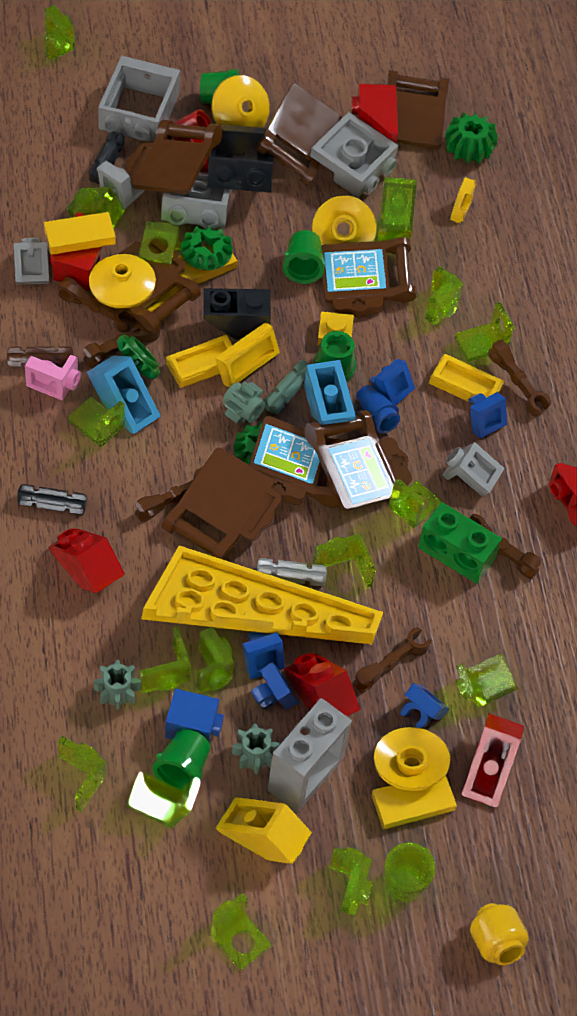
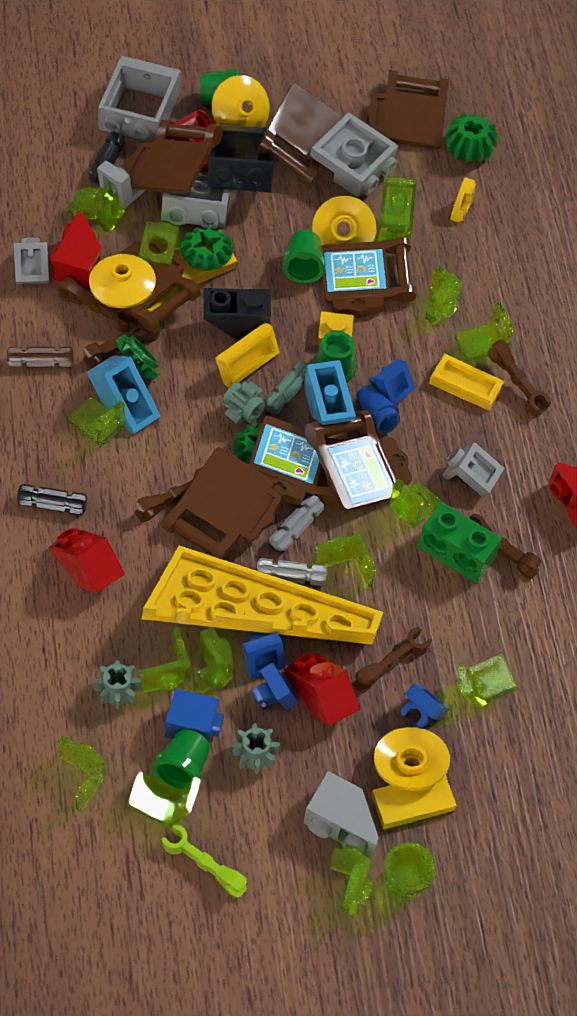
(51, 379): bright pink bracket -> none
(59, 32): clear neon green bracket -> none
(79, 233): yellow tile -> none
(197, 362): yellow tile -> none
(230, 879): none -> lime piece
(230, 920): clear neon green bracket -> none
(265, 829): yellow slope -> none
(296, 523): none -> light grey axle
(308, 760): light grey window -> none
(342, 814): none -> light grey slope
(377, 108): red slope -> none
(487, 413): blue tile -> none
(493, 760): slope -> none
(499, 934): yellow head -> none

